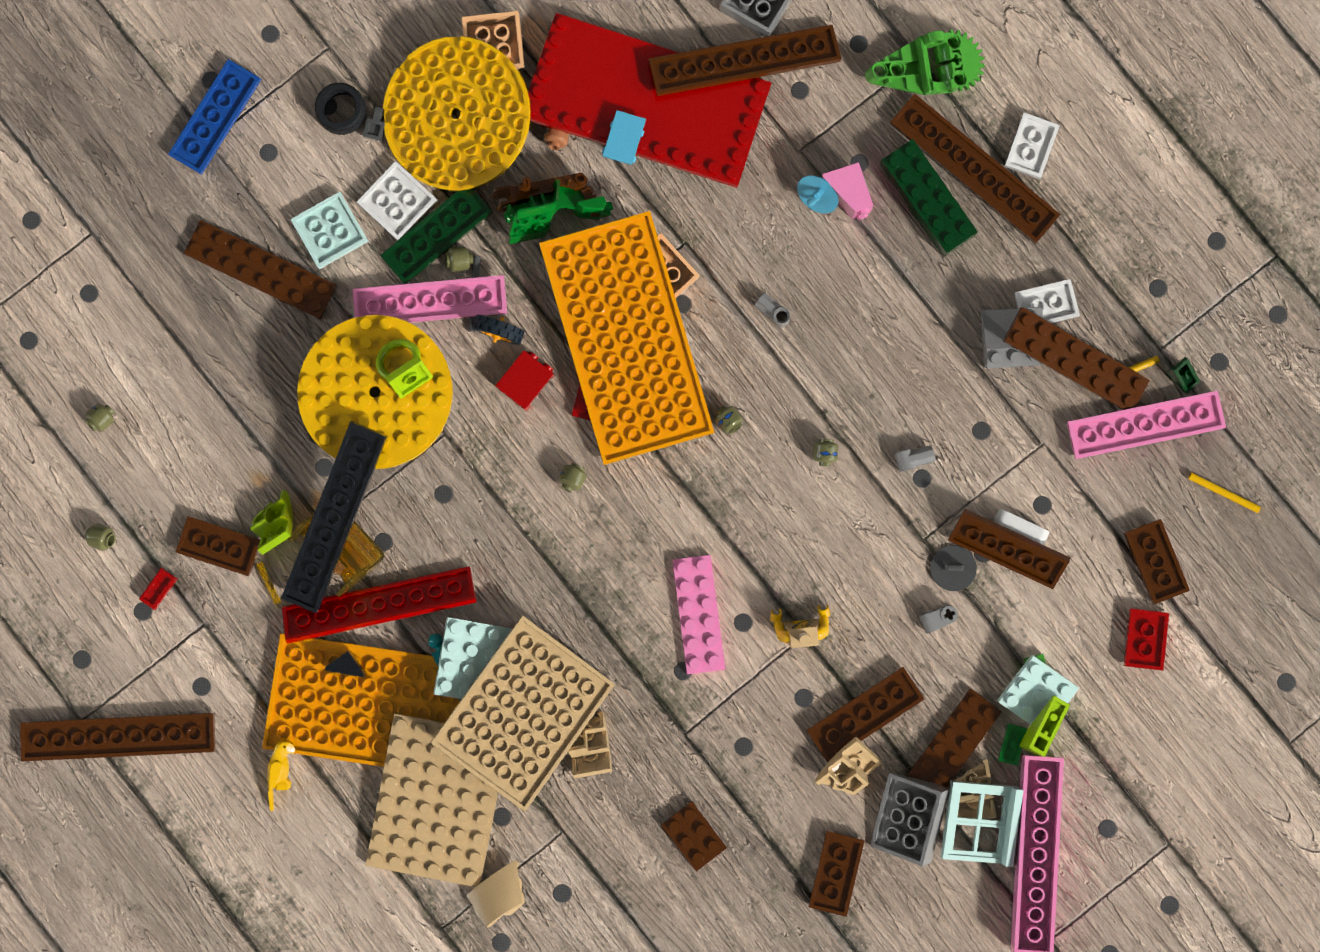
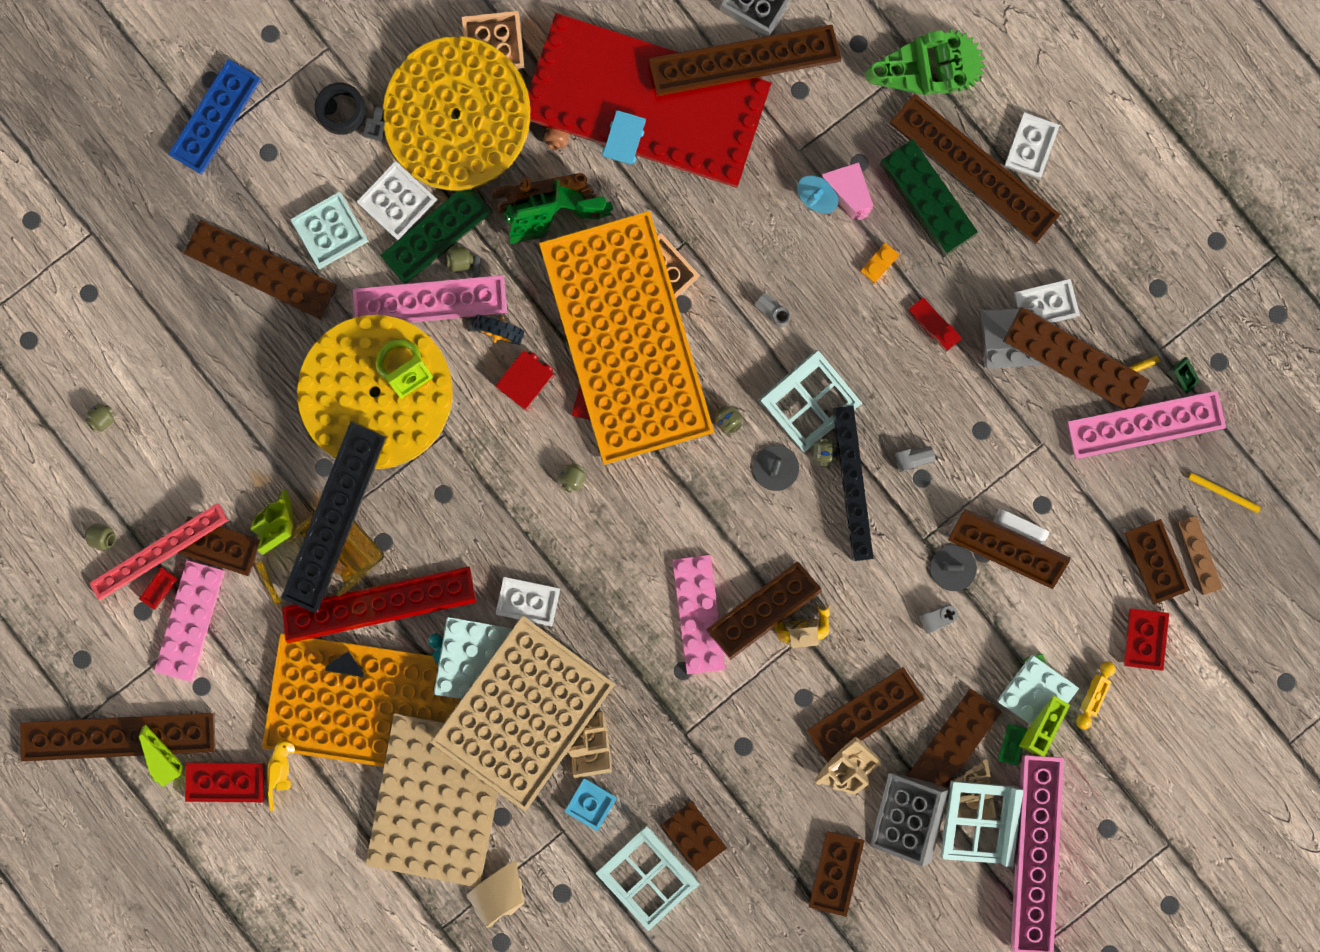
(159, 551): none -> coral plate
(160, 761): none -> lime slope
(189, 621): none -> bright pink plate
(224, 782): none -> red plate
(529, 600): none -> white plate
(590, 804): none -> medium azure plate
(667, 858): none -> light aqua window
(764, 610): none -> reddish brown plate
(776, 468): none -> dark grey shield
(793, 380): none -> light aqua window
(853, 483): none -> black brick
(879, 263): none -> light orange plate
(935, 325): none -> red slope
(1095, 695): none -> yellow plate
(1199, 555): none -> medium nougat plate

